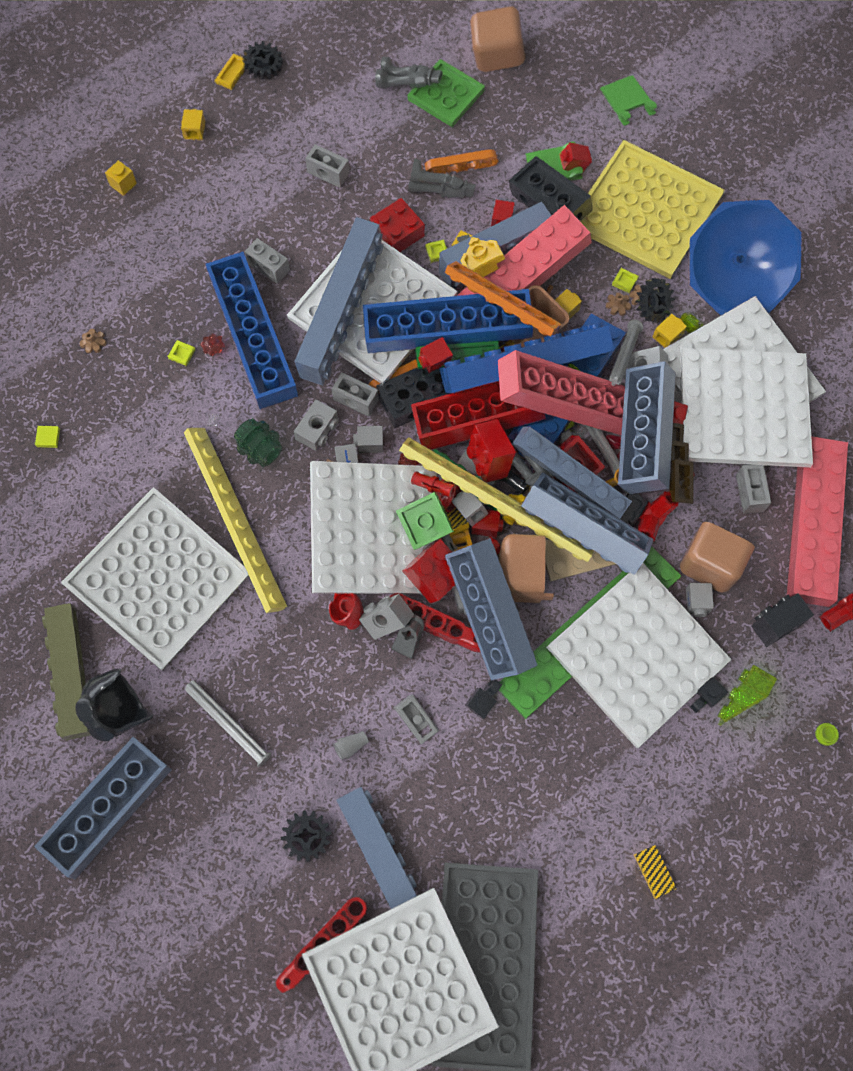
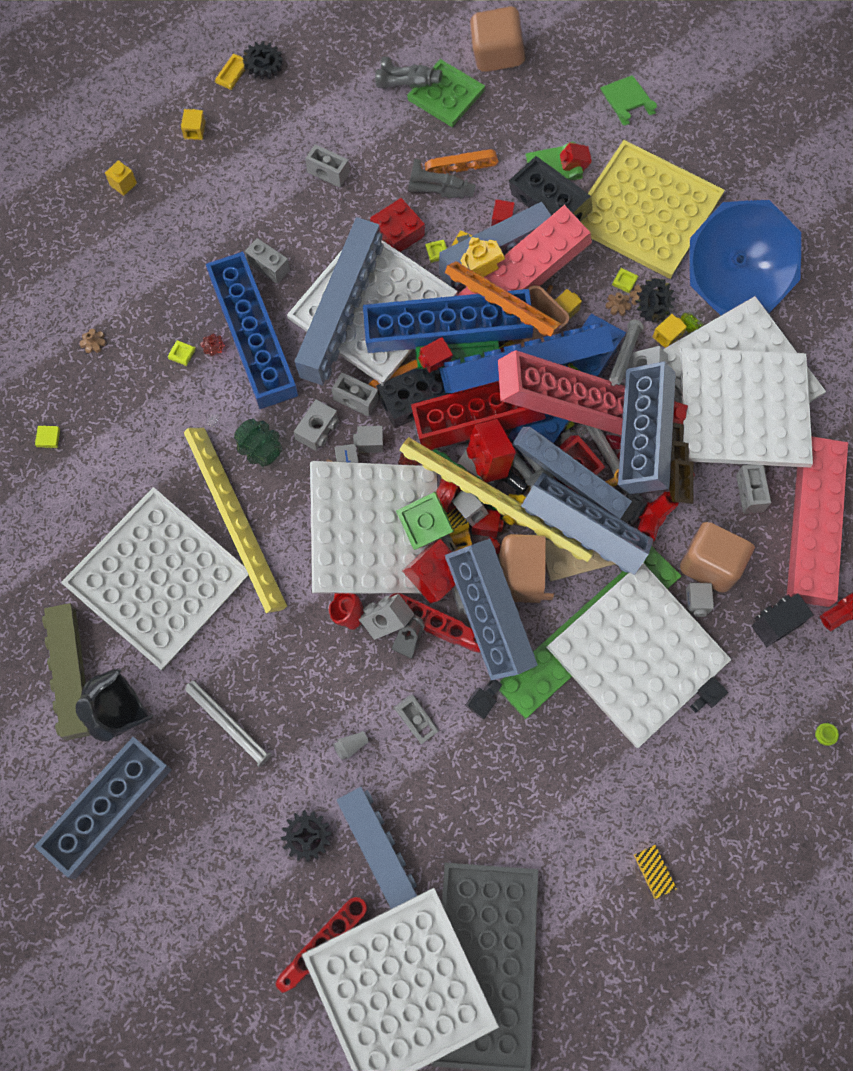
(433, 484): red pin -> none
(752, 690): clear neon green slope -> none

